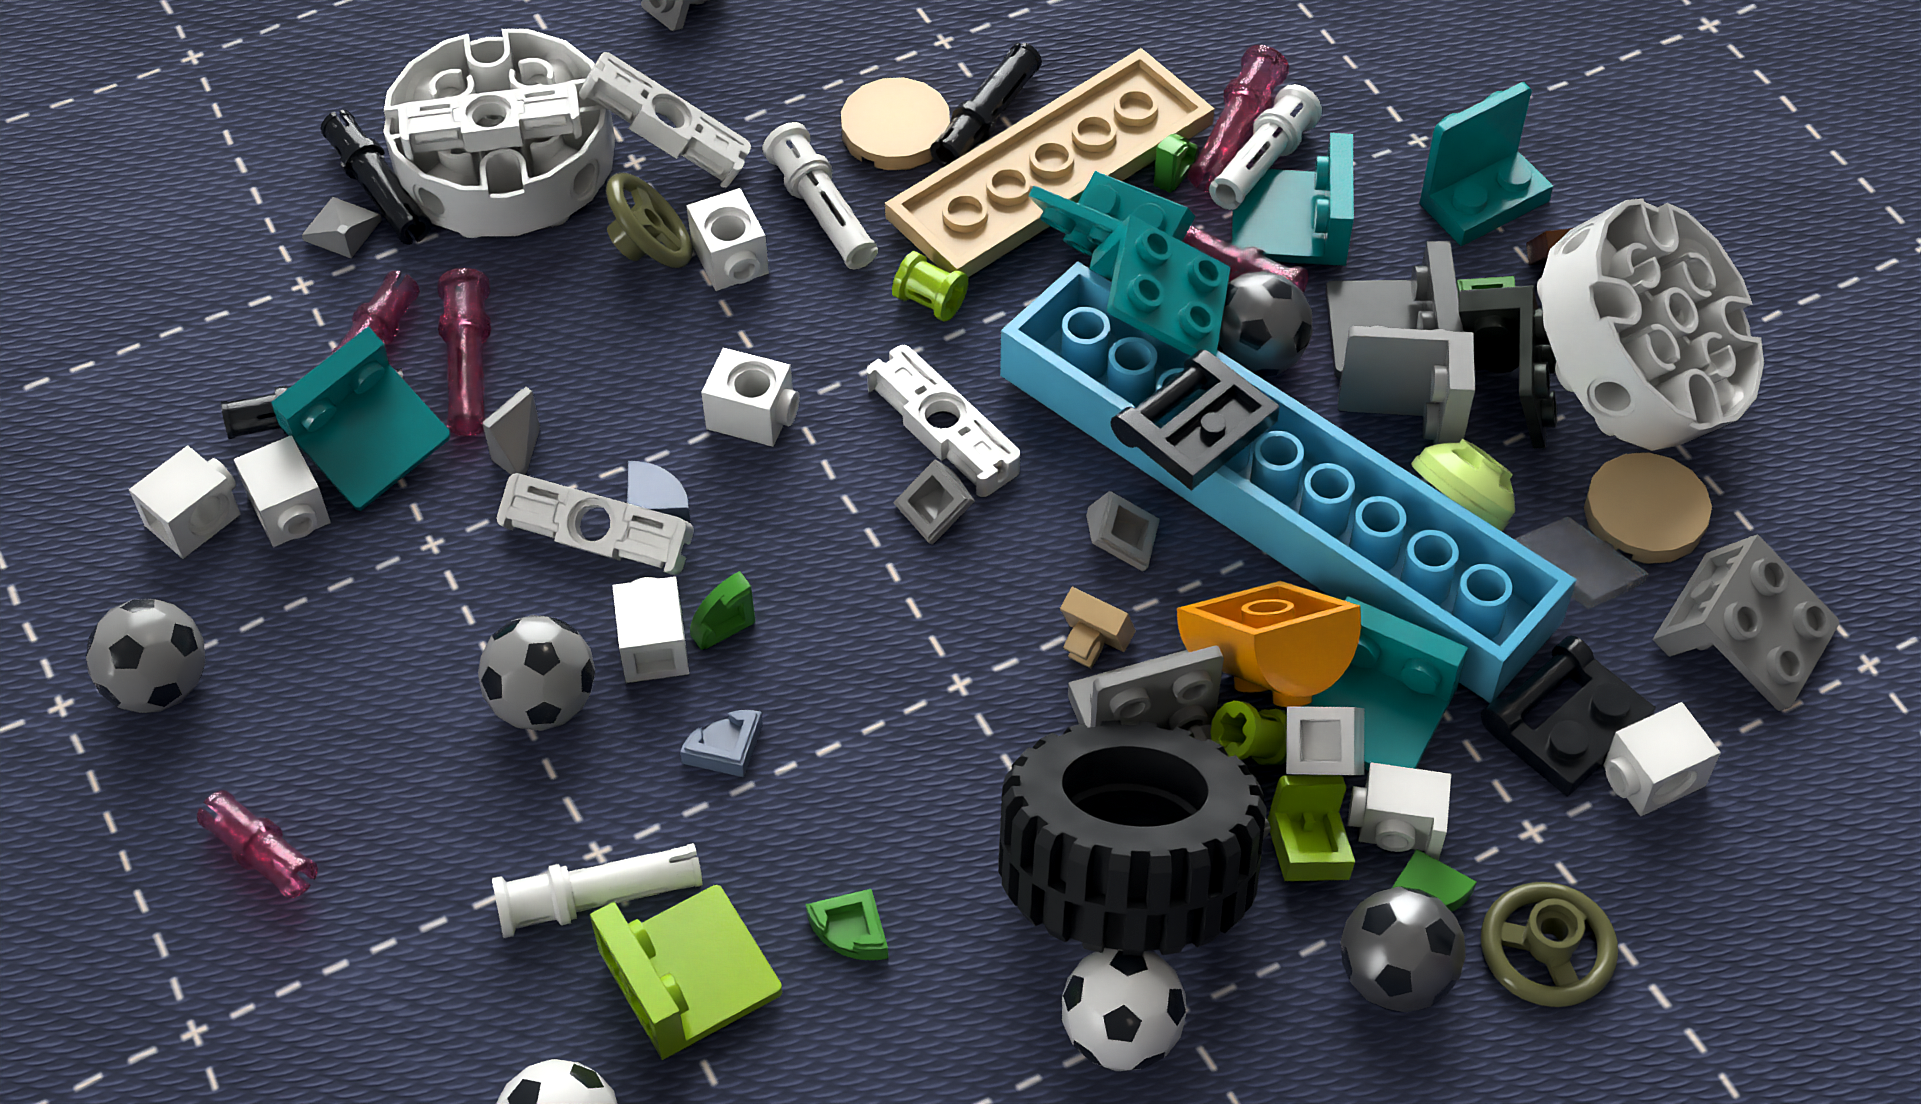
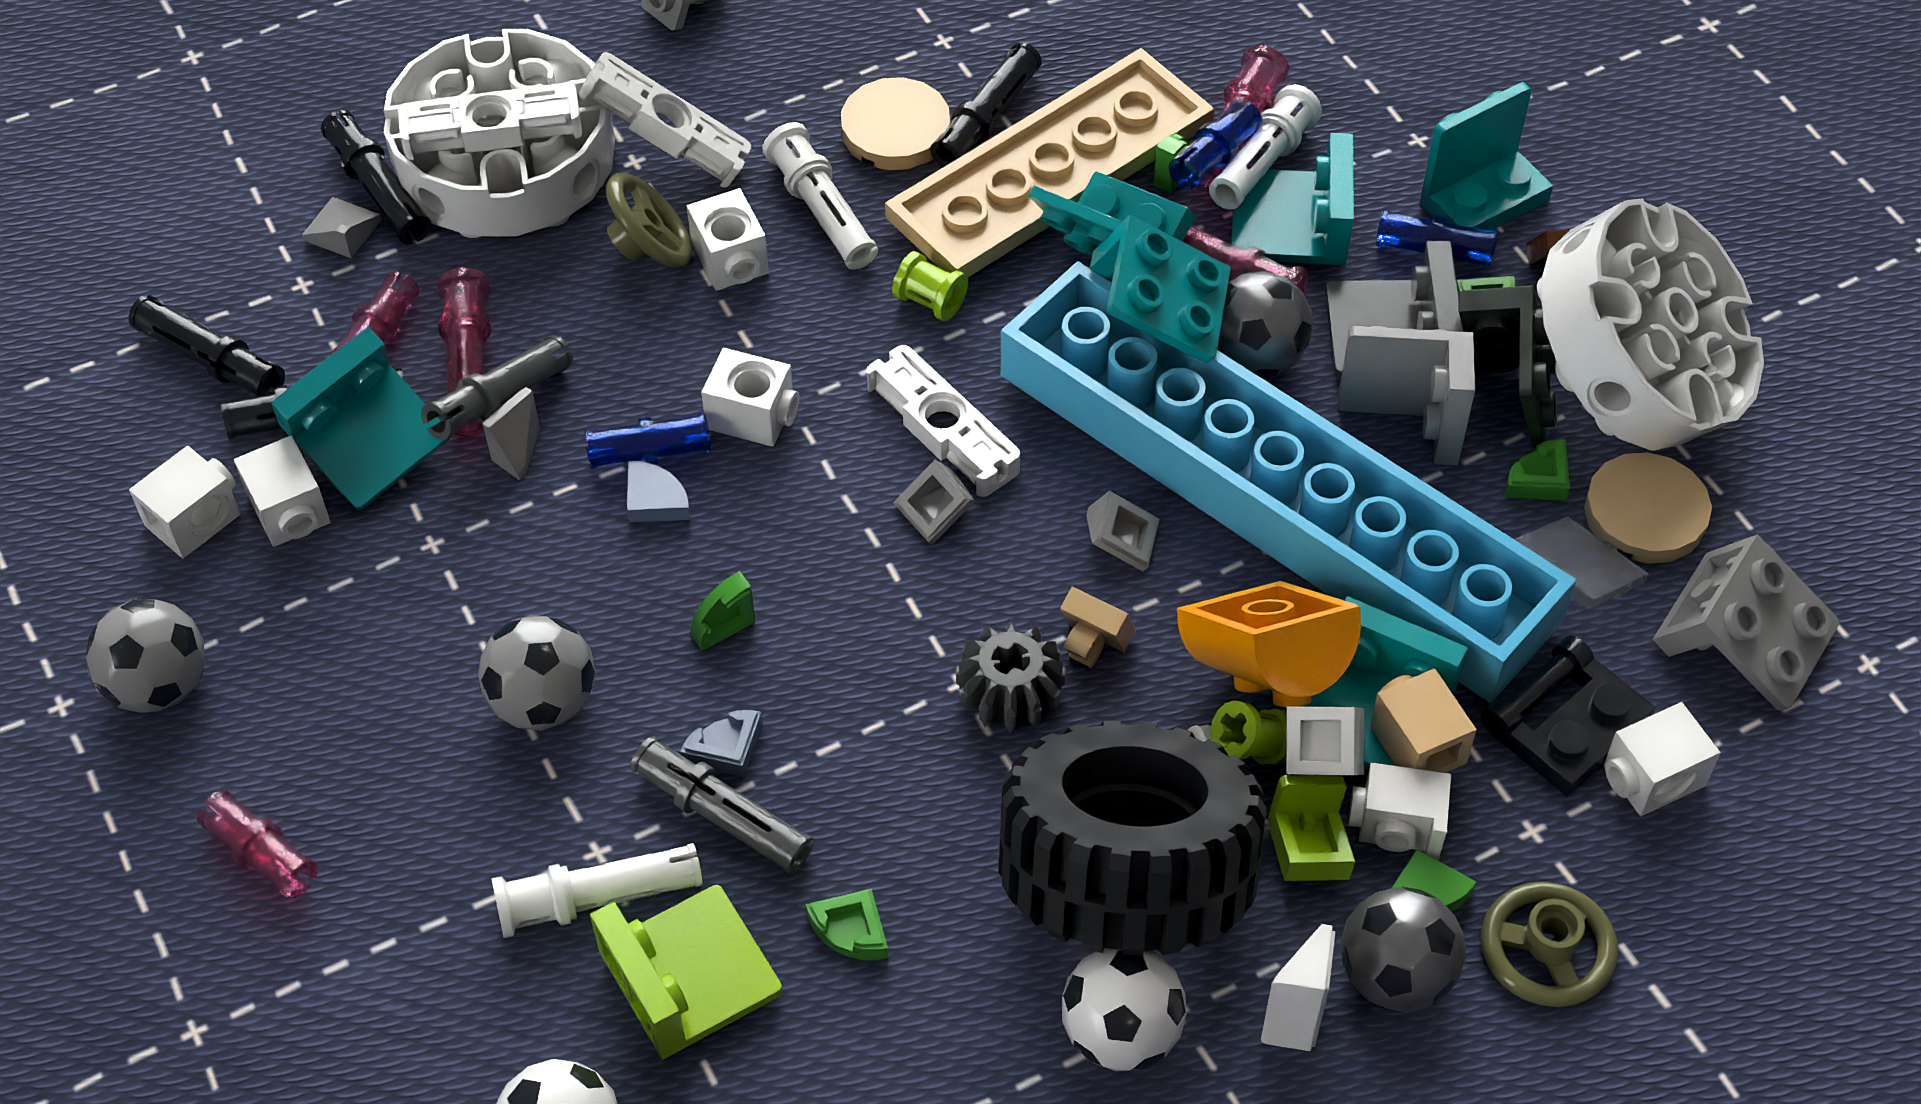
(224, 357): none -> black pin
(482, 395): none -> dark grey pin
(558, 513): white piece -> none
(647, 440): none -> clear blue pin
(650, 629): white brick -> none
(700, 791): none -> dark grey pin
(1010, 676): none -> dark grey gear
(1166, 690): light grey bracket -> none
(1207, 430): black plate -> none
(1215, 144): none -> clear blue pin
(1300, 994): none -> white slope
(1412, 233): none -> clear blue pin
(1422, 724): none -> tan brick
(1469, 479): yellowish green piece -> none
(1541, 473): none -> bright green tile

